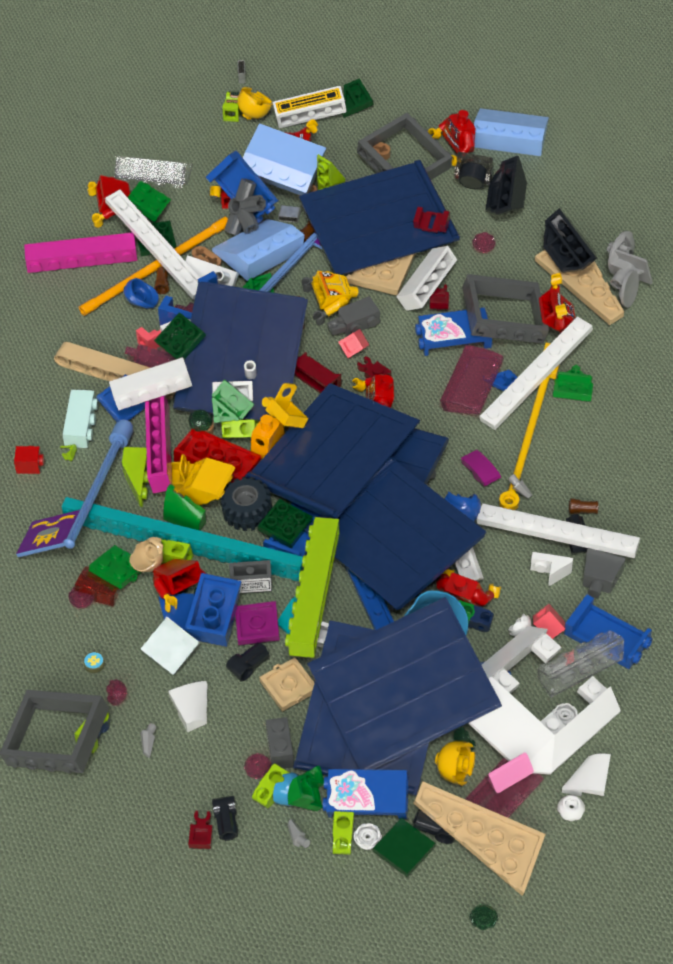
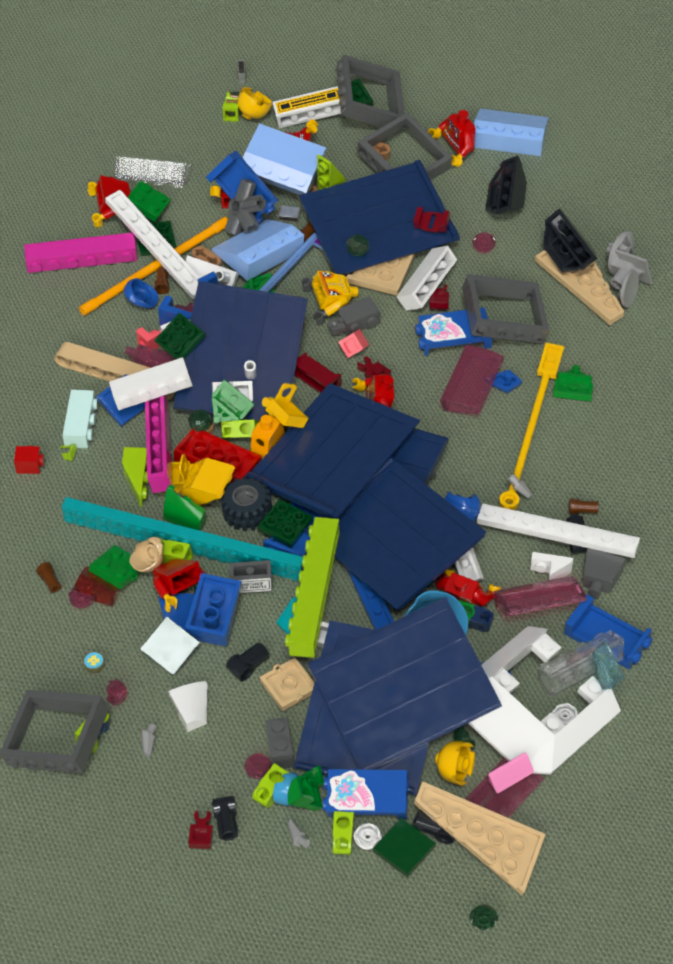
(47, 574): none -> reddish brown pin
(64, 528): flag -> none
(257, 623): magenta plate -> none
(354, 249): none -> clear green plate
(374, 72): none -> dark grey window
(474, 170): piece -> none
(481, 467): magenta slope -> none
(520, 625): white plate -> none
(535, 373): white plate -> none
(539, 596): none -> clear pink slope
(549, 619): coral panel -> none
(554, 308): red torso -> none
(568, 813): white plate -> none
(589, 776): white slope -> none
(606, 667): none -> clear light blue slope

